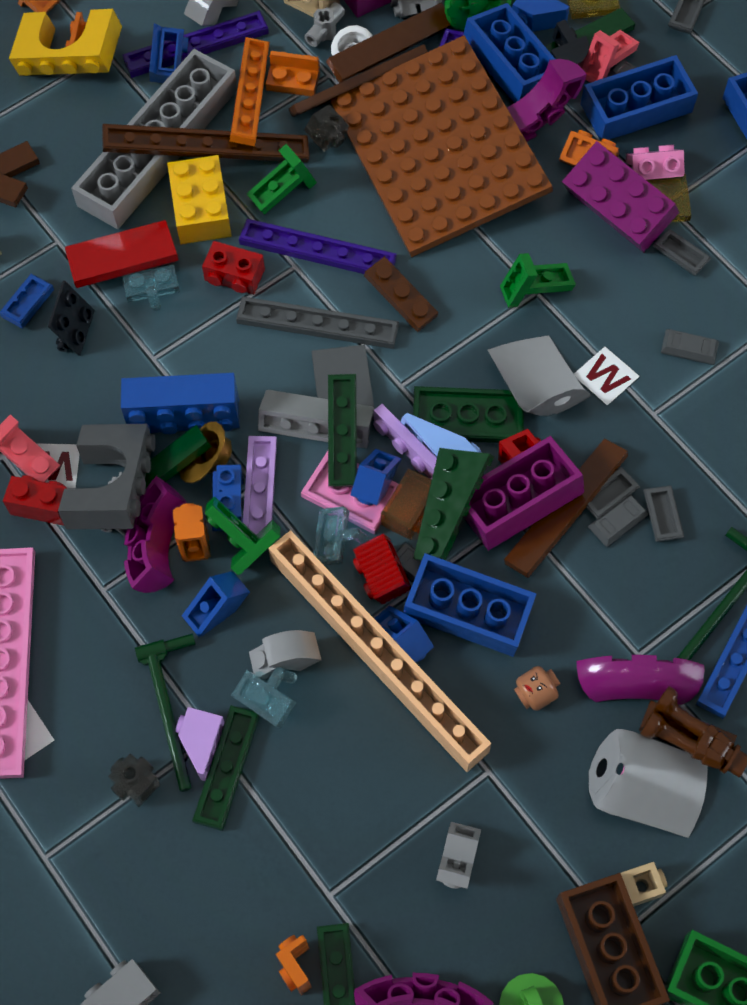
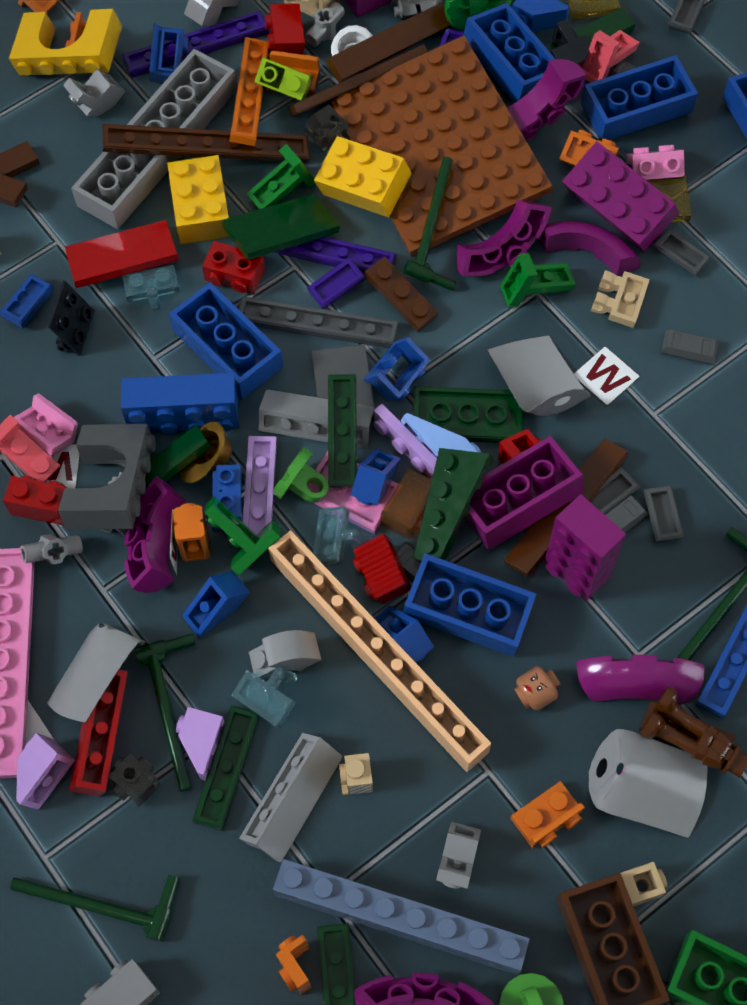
(39, 550): none -> light grey axle
(40, 770): none -> lavender slope
(47, 425): none -> bright pink bracket
(91, 672): none -> light grey piece
(97, 95): none -> light grey brick
(98, 740): none -> red brick
(154, 922): none -> dark green bar
(173, 547): none -> white sticker
(226, 339): none -> blue brick
(280, 226): none -> dark green tile
(283, 79): none -> lime slope
(285, 28): none -> red brick
(291, 796): none -> light grey panel
(298, 476): none -> bright green tile
(336, 283): none -> dark purple tile
(356, 774): none -> tan brick
(363, 176): none -> yellow brick
(401, 917): none -> sand blue brick
(413, 355): none -> blue window
(417, 266): none -> dark green bar
(503, 248): none -> magenta brick
(547, 815): none -> orange bracket
(583, 548): none -> magenta brick
(585, 236): none -> magenta brick
(628, 299): none -> tan plate

